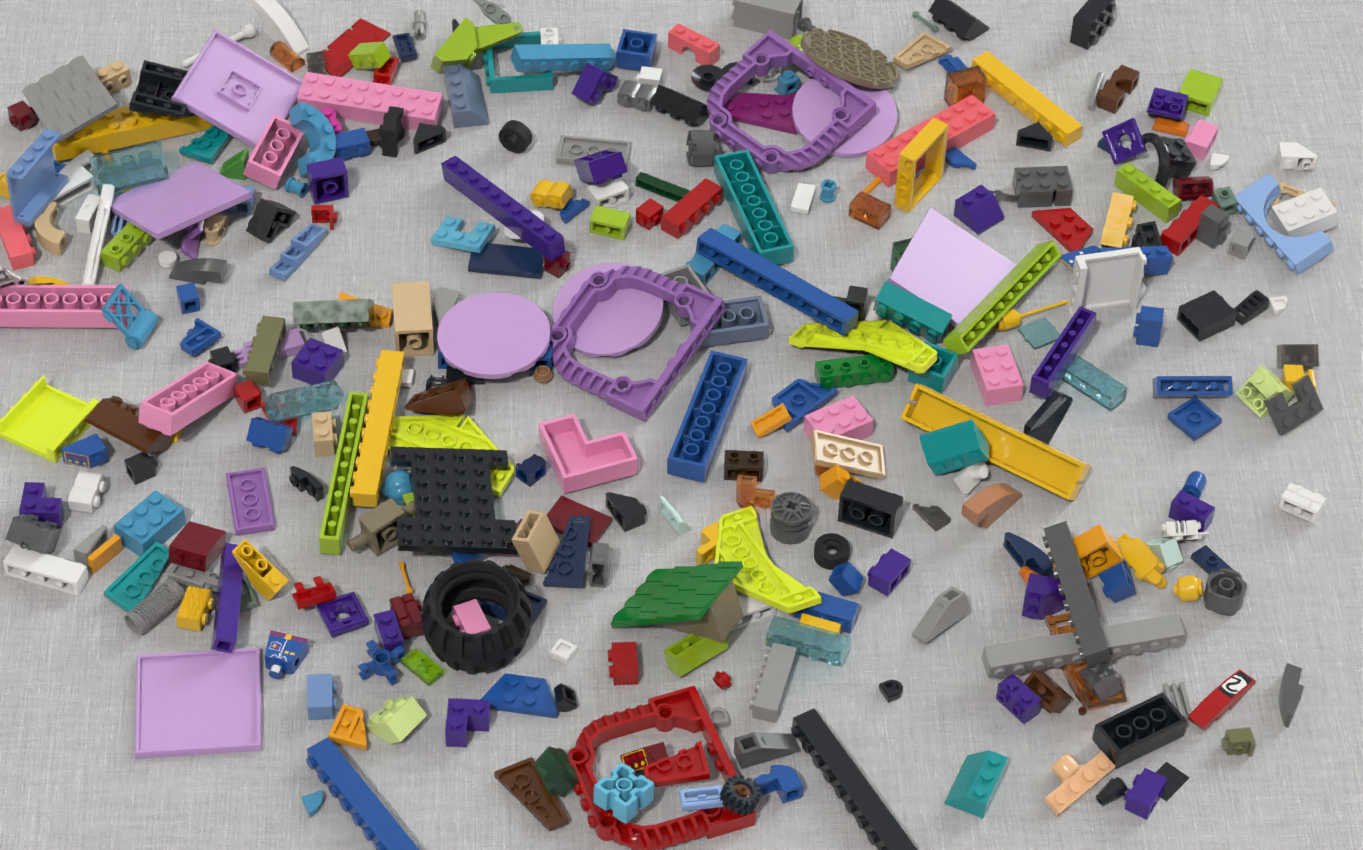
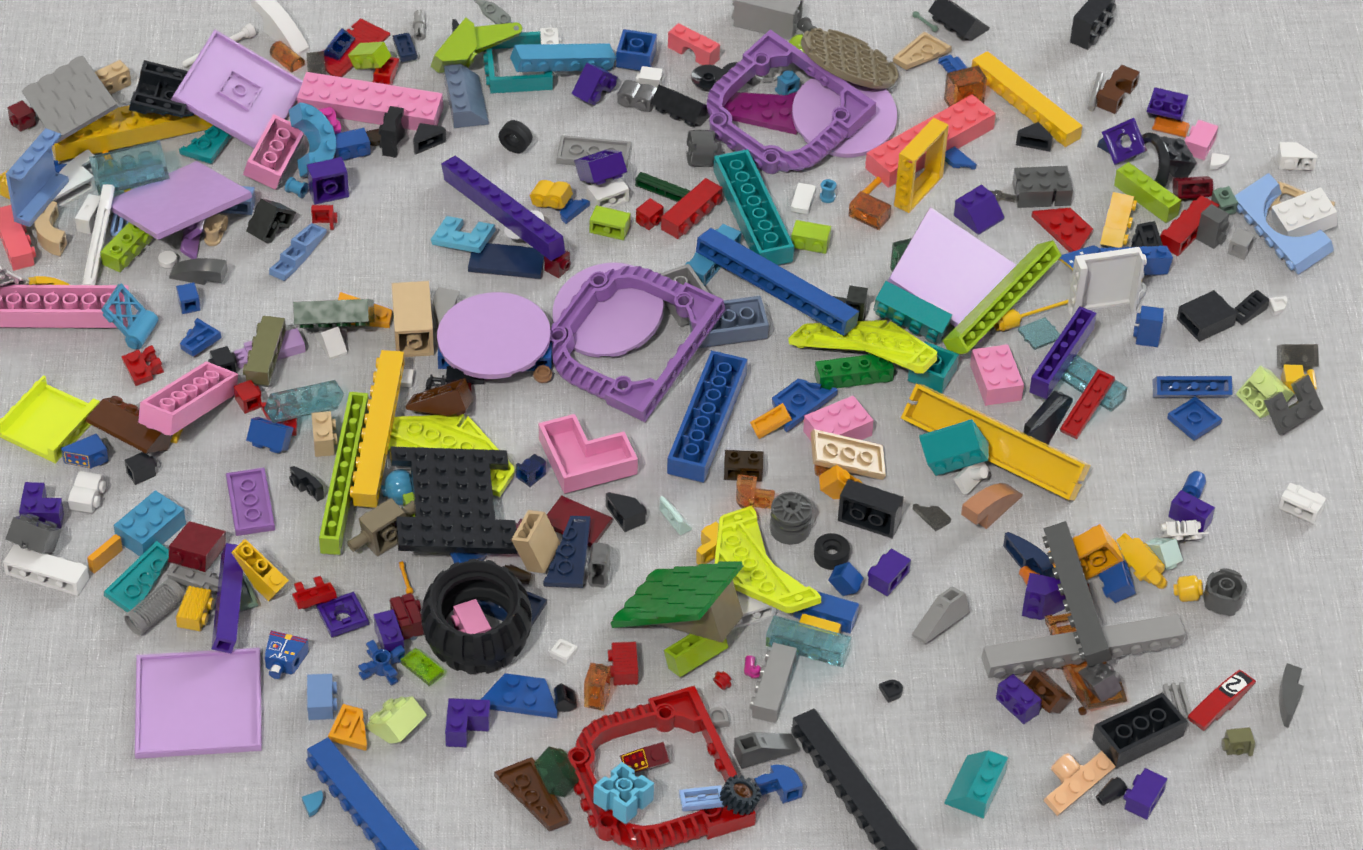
(90, 544): light grey slope -> none
(137, 368): none -> red plate
(235, 166): bright green slope -> none
(317, 362): dark purple brick -> none
(339, 45): none -> clear blue slope
(597, 686): none -> clear orange brick
(681, 768): red wing -> none
(750, 668): none -> dark pink arm
(811, 236): none -> lime brick
(1087, 404): none -> red tile
(1174, 782): black sticker -> none
(1202, 91): lime brick -> none
(1208, 560): dark blue plate -> none

